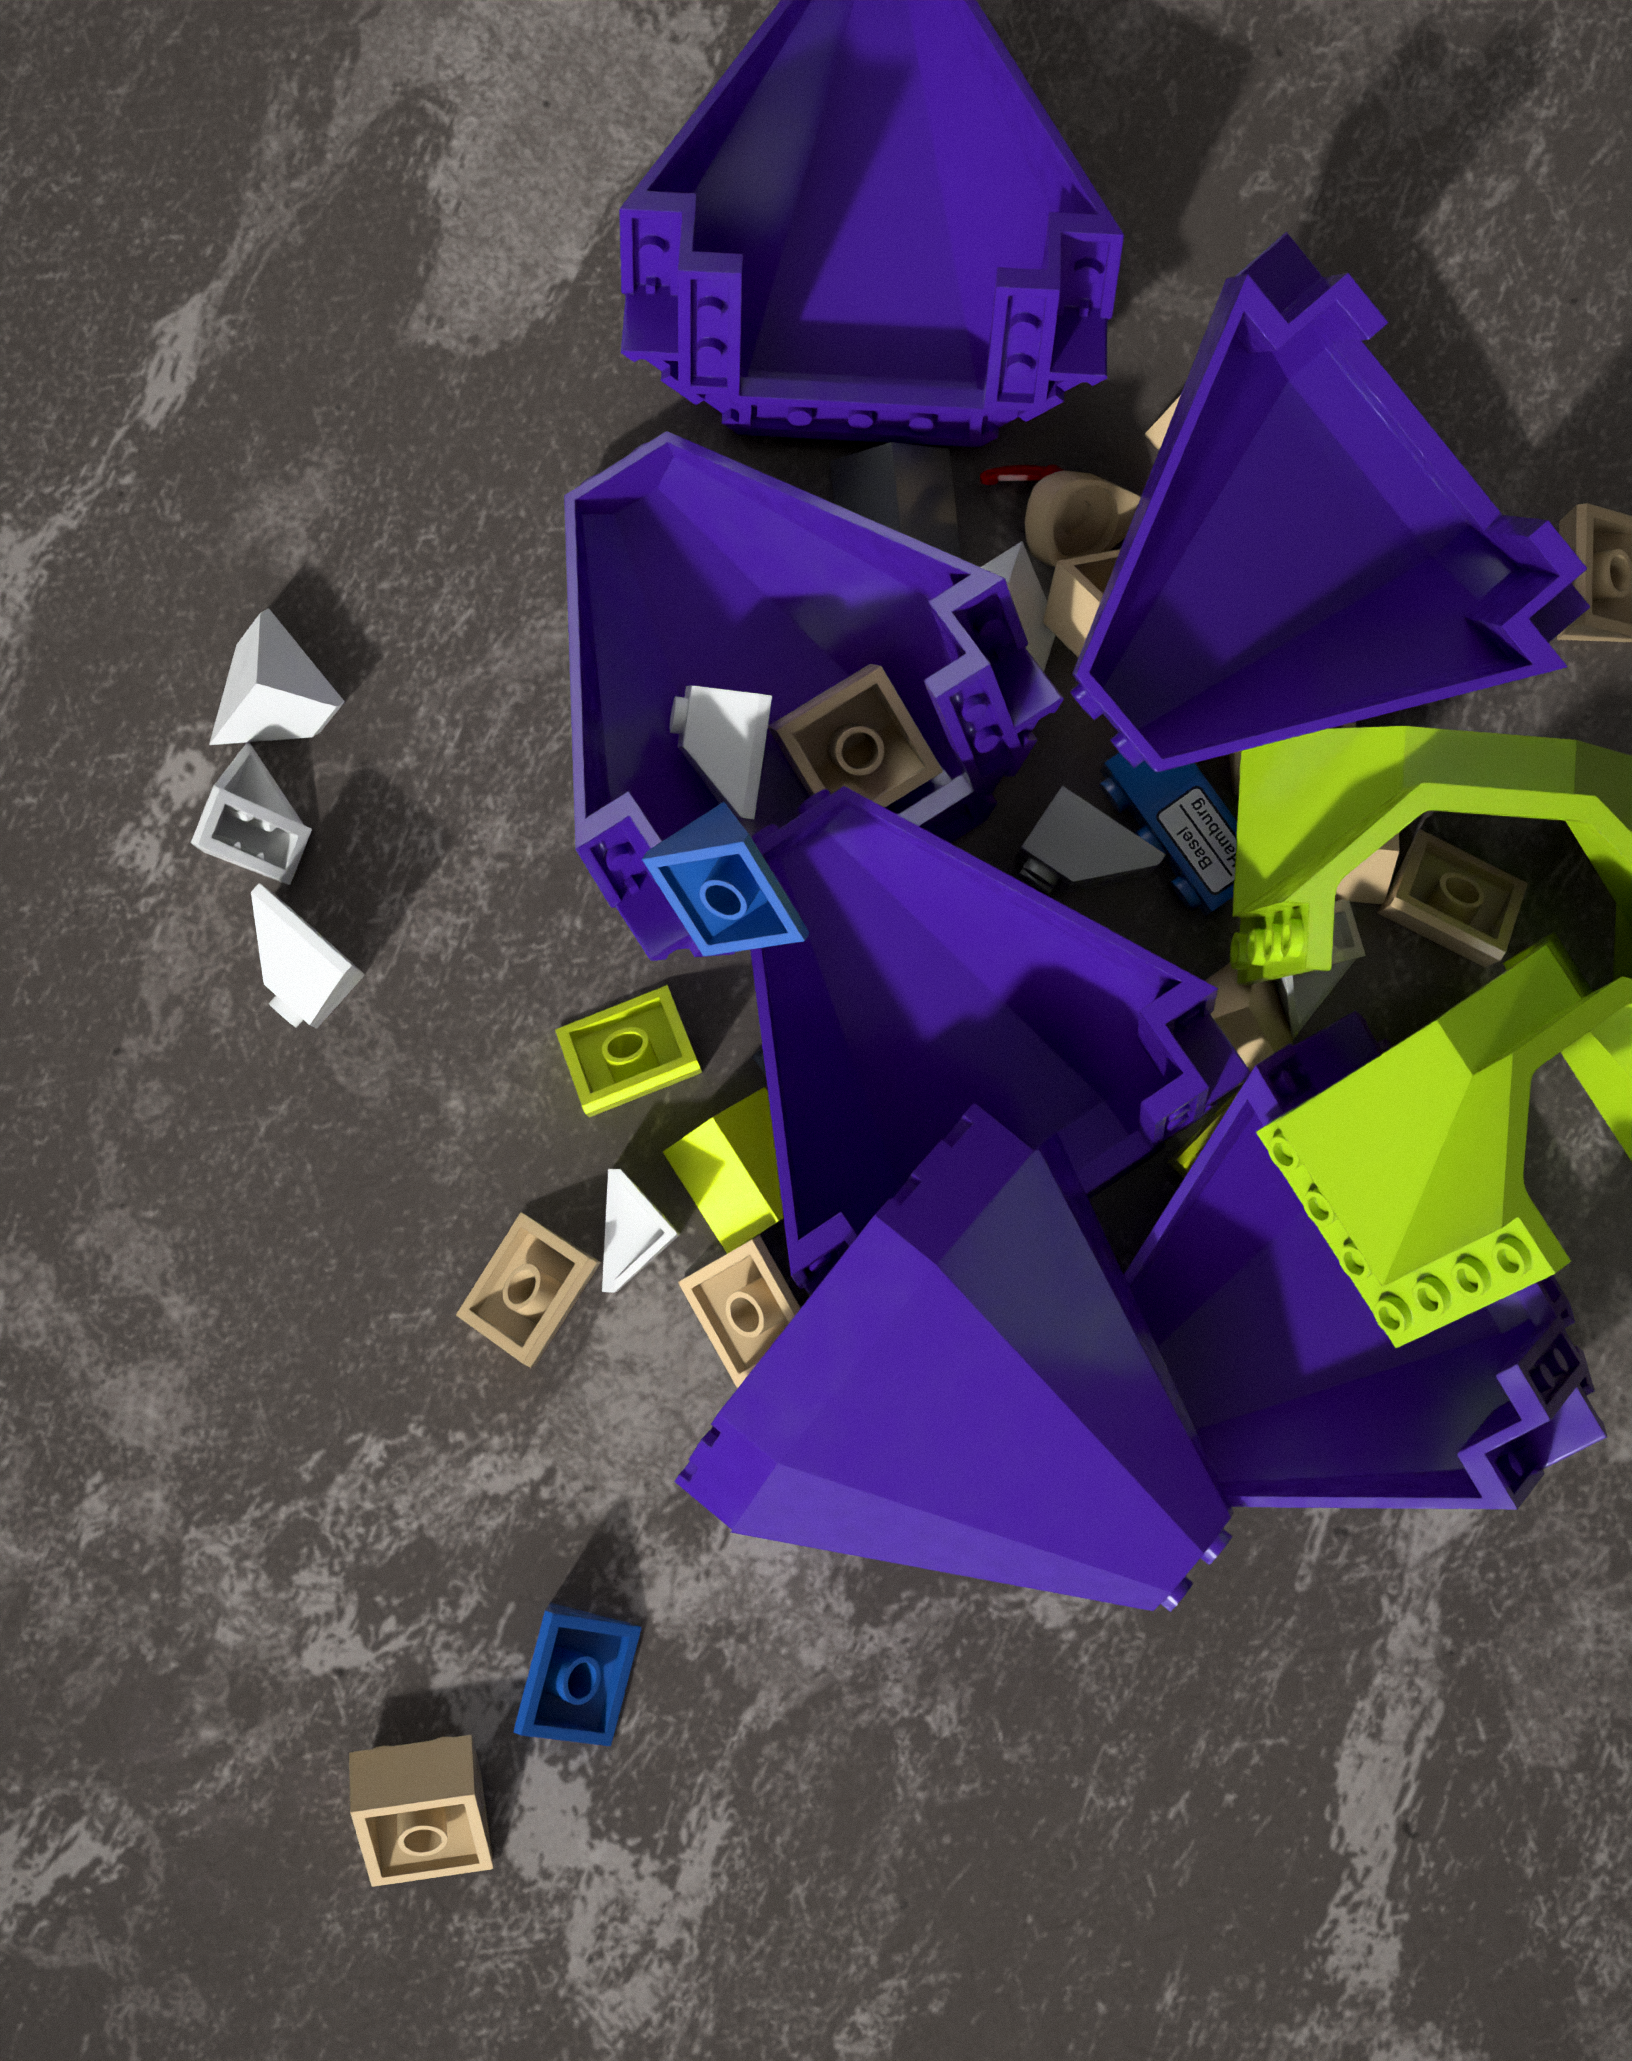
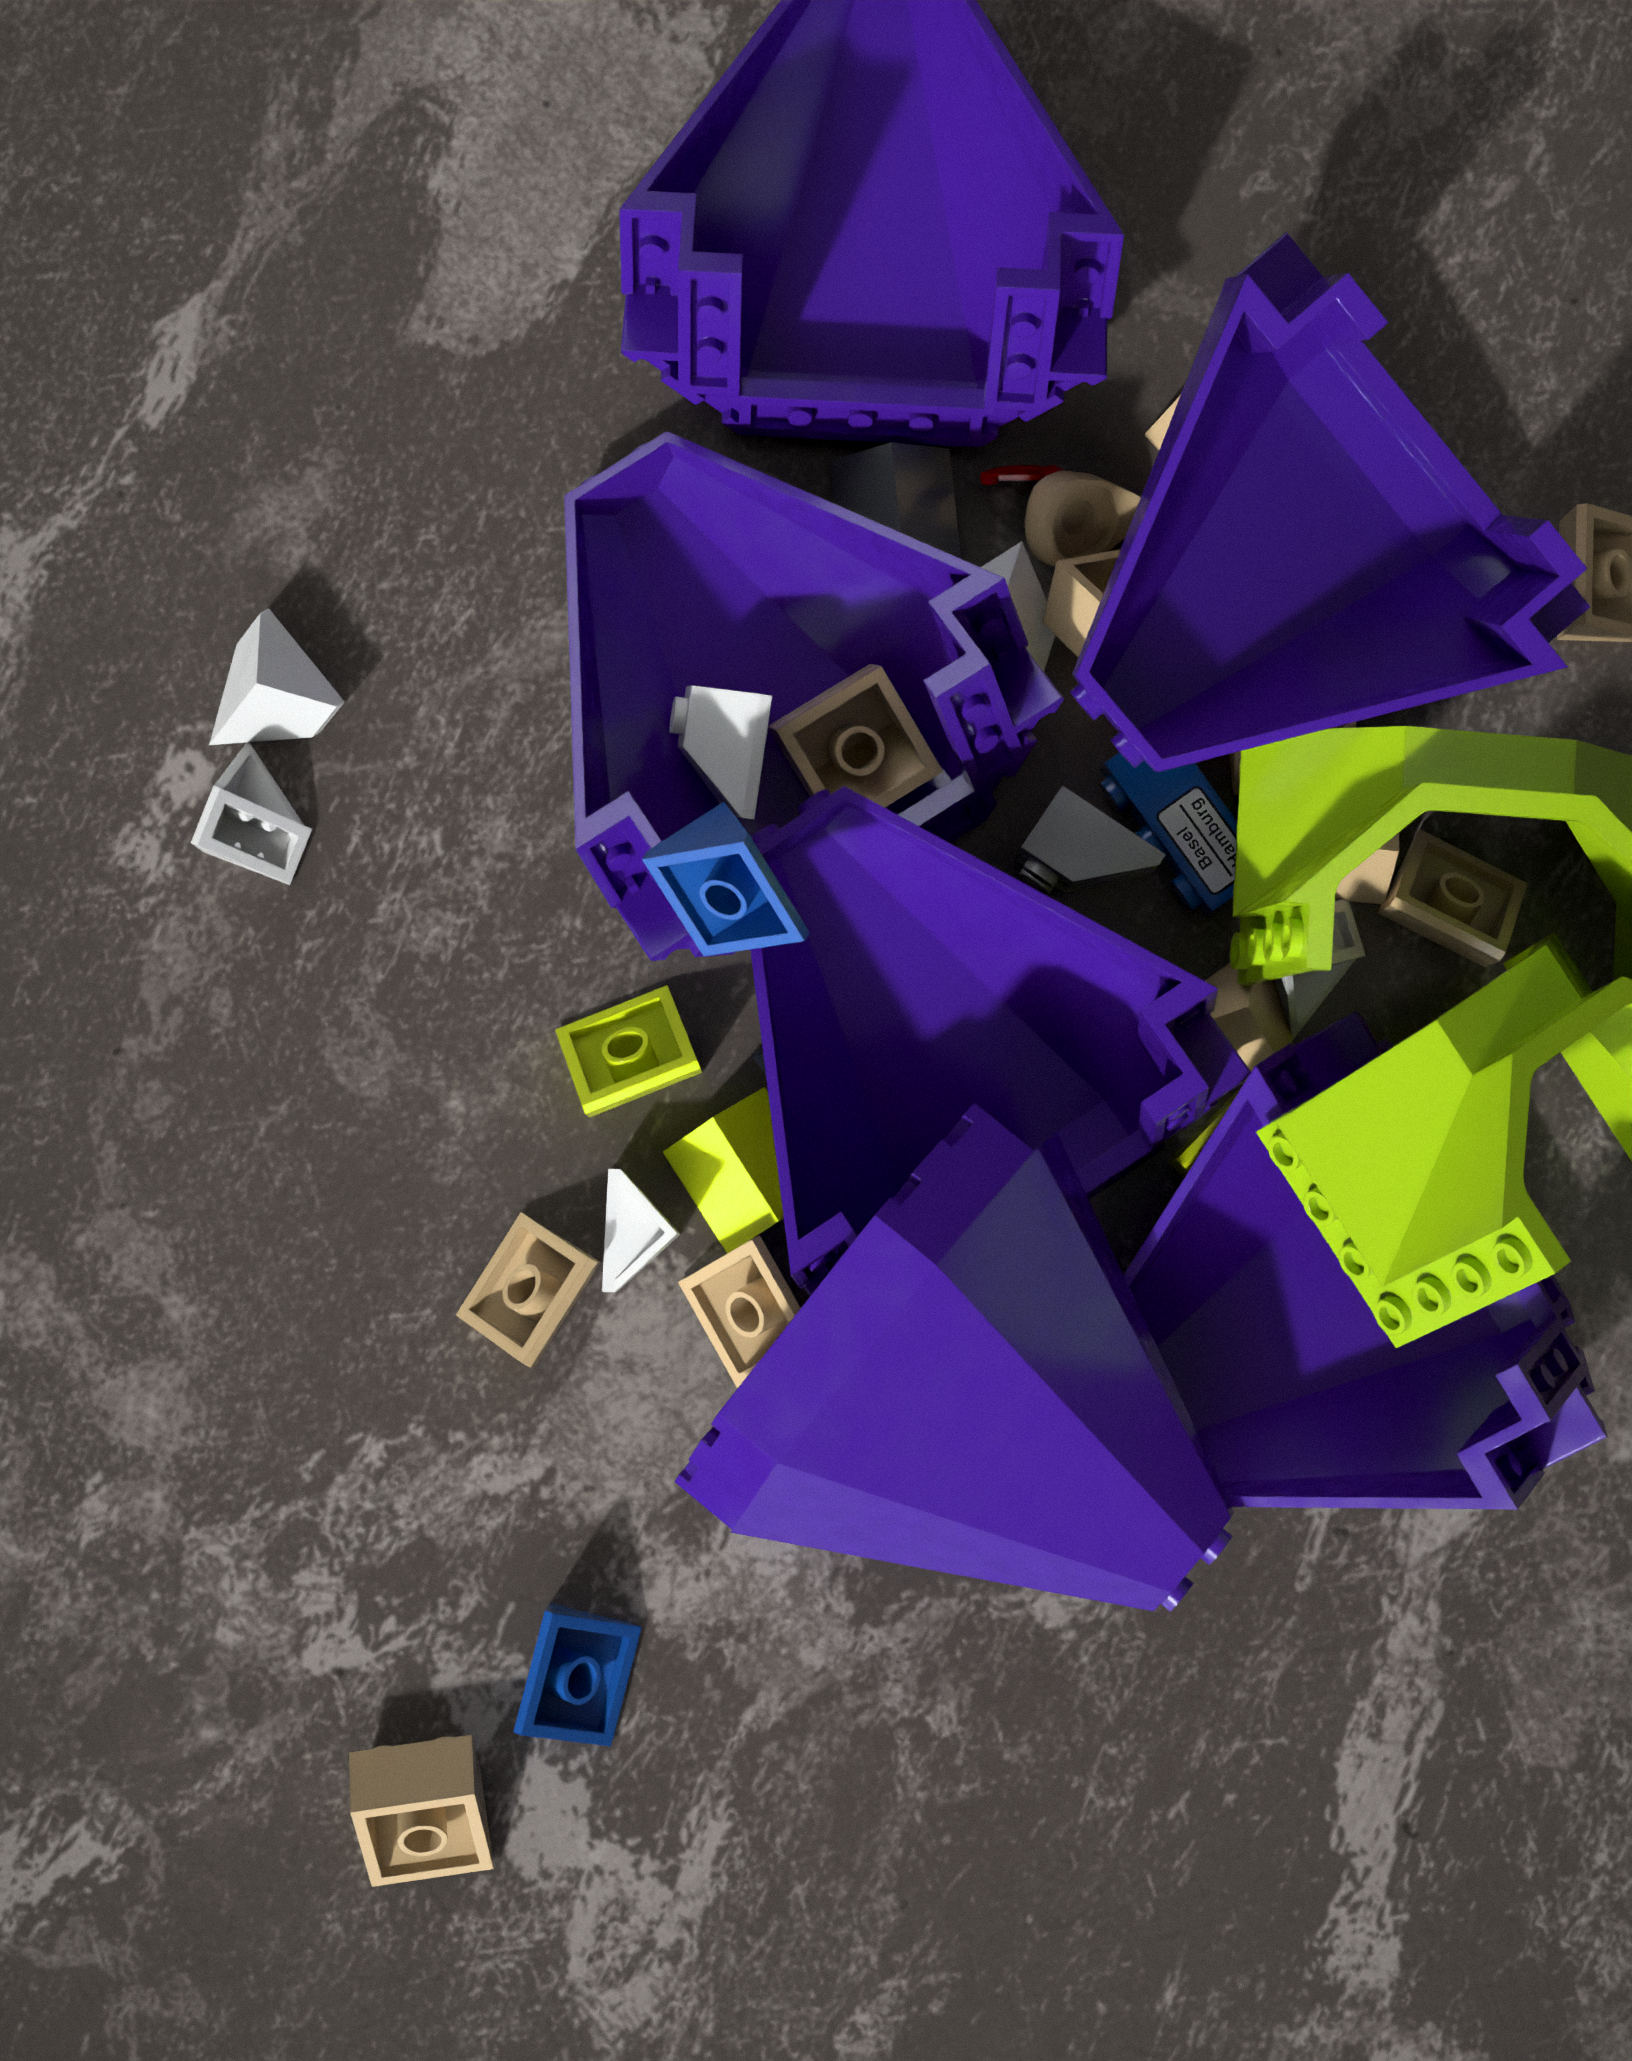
(299, 962): white slope -> none

